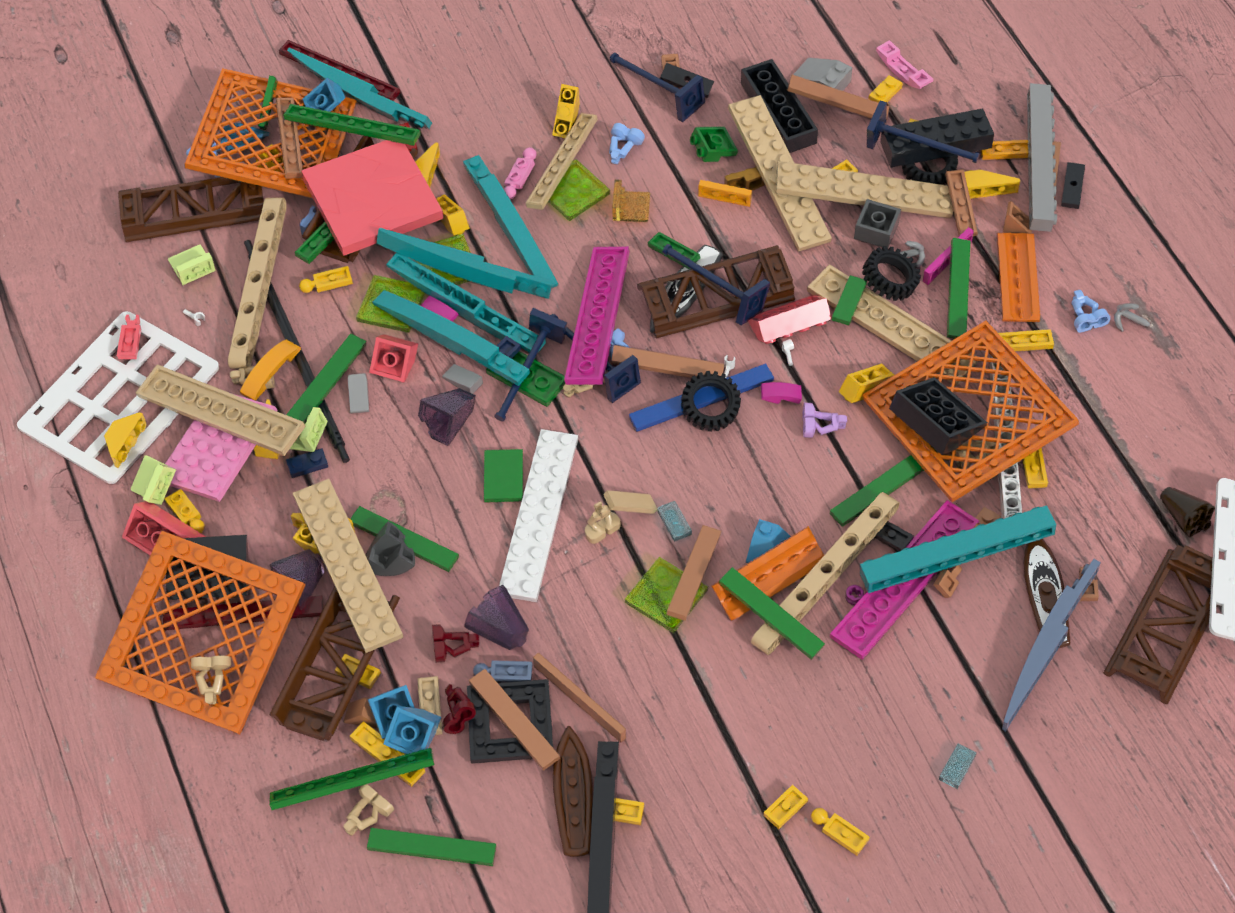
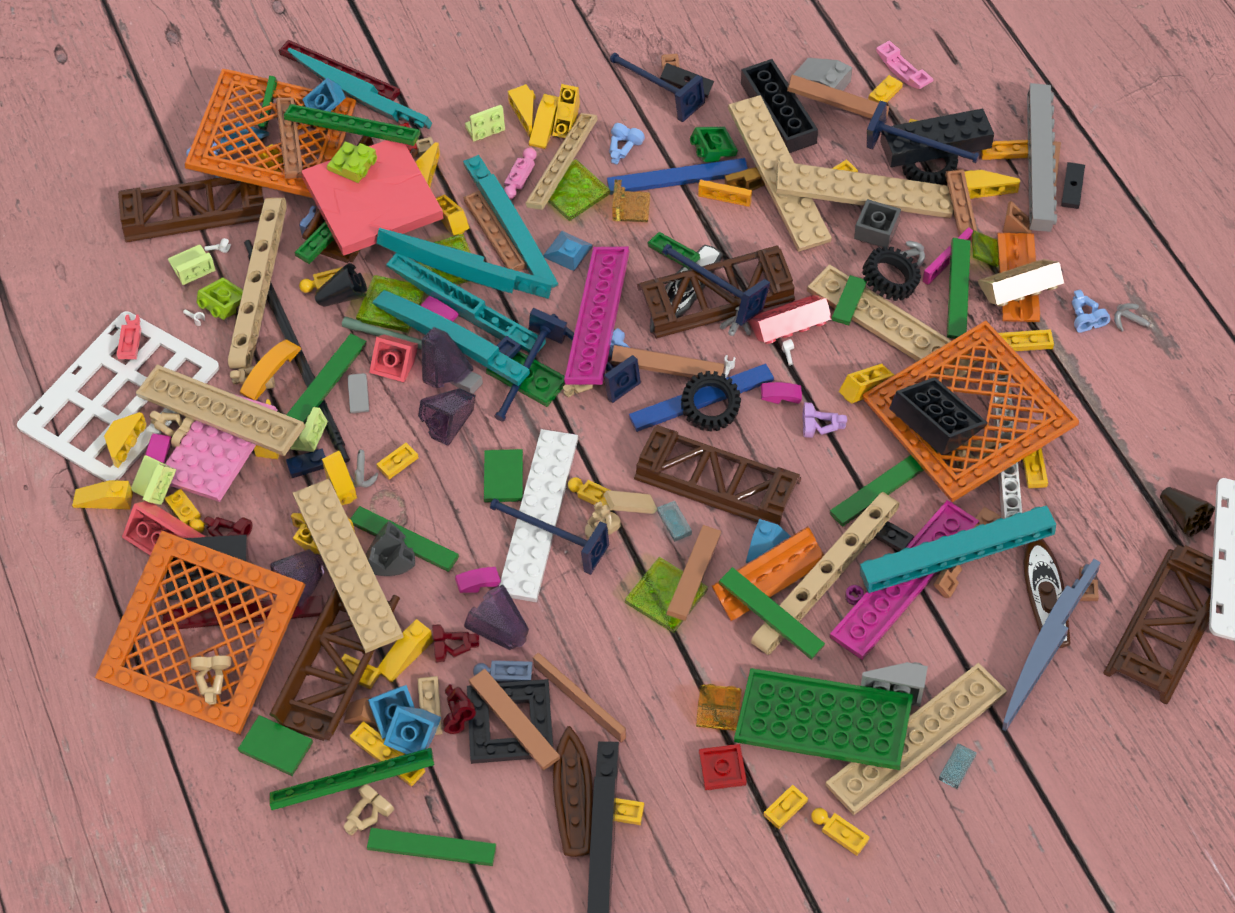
(104, 495): none -> yellow slope
(159, 423): none -> tan piece
(159, 447): none -> dark pink slope
(220, 298): none -> lime plate
(223, 246): none -> white hand
(241, 527): none -> dark red piece
(275, 745): none -> green tile
(339, 477): none -> yellow slope
(342, 287): none -> black cone
(352, 161): none -> lime plate
(357, 325): none -> sand green piece
(359, 472): none -> light grey piece
(397, 461): none -> yellow plate
(406, 650): none -> yellow slope
(423, 145): none -> tan tile
(442, 360): none -> clear purple slope
(474, 579): none -> dark pink slope
(486, 123): none -> yellowish green bracket
(494, 231): none -> nougat tile
(522, 103): none -> yellow slope
(544, 121): none -> yellow slope
(568, 250): none -> dark azure slope
(589, 491): none -> yellow plate
(592, 549): none -> dark blue tile
(655, 460): none -> reddish brown piece
(678, 175): none -> blue tile
(718, 707): none -> clear yellow bracket
(722, 767): none -> red plate
(734, 326): none -> light grey piece
(824, 718): none -> green plate
(900, 678): none -> light grey slope
(926, 732): none -> tan plate
(985, 248): none -> clear neon green piece
(1022, 281): none -> slope

